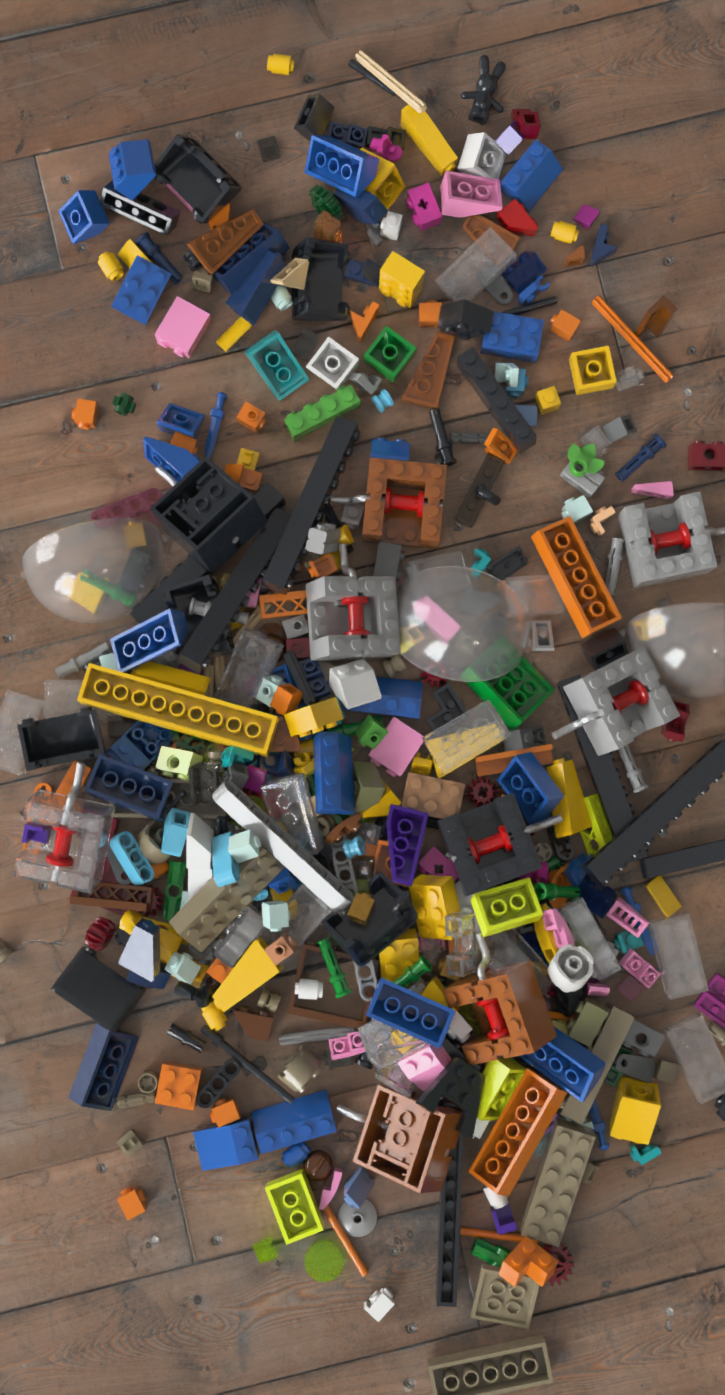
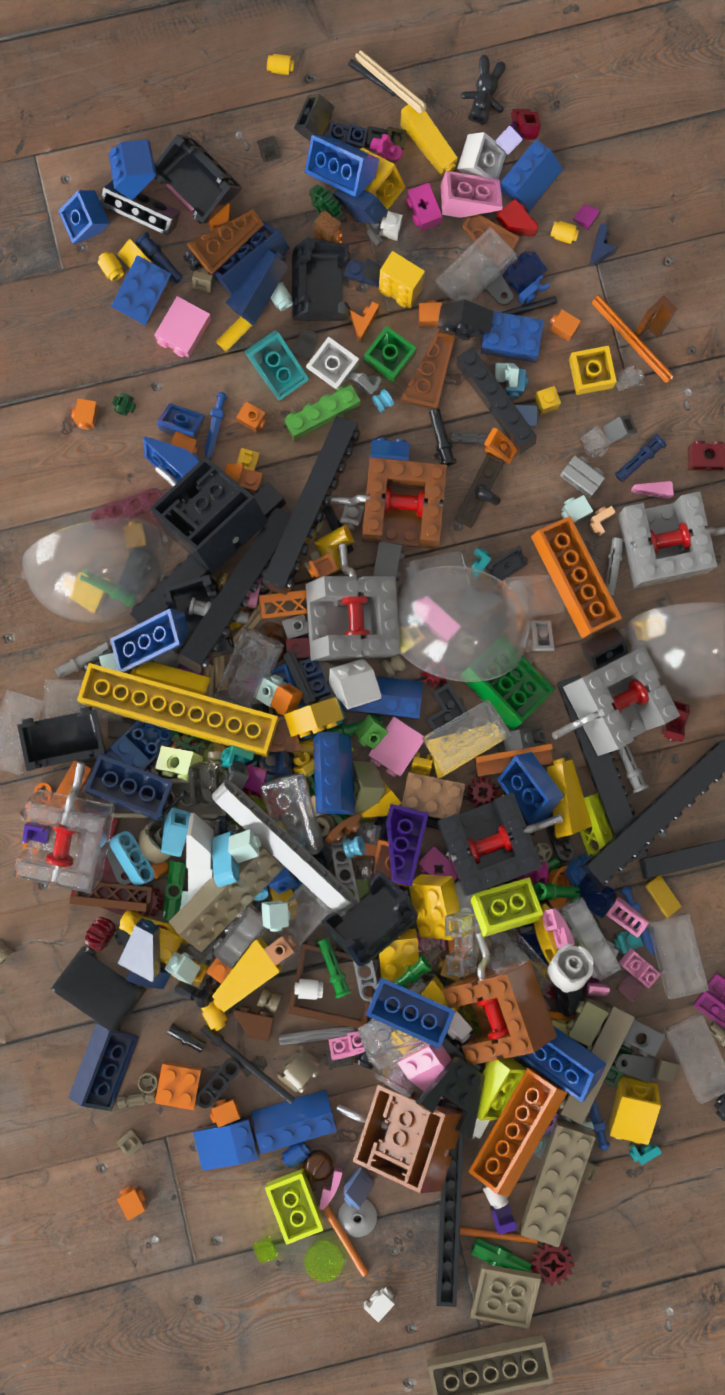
(293, 274): tan slope -> none
(323, 538): light grey brick -> none
(361, 908): pearl gold brick -> none
(528, 1260): orange brick -> none
(575, 258): dark orange slope -> none
(585, 458): bright green plate -> none

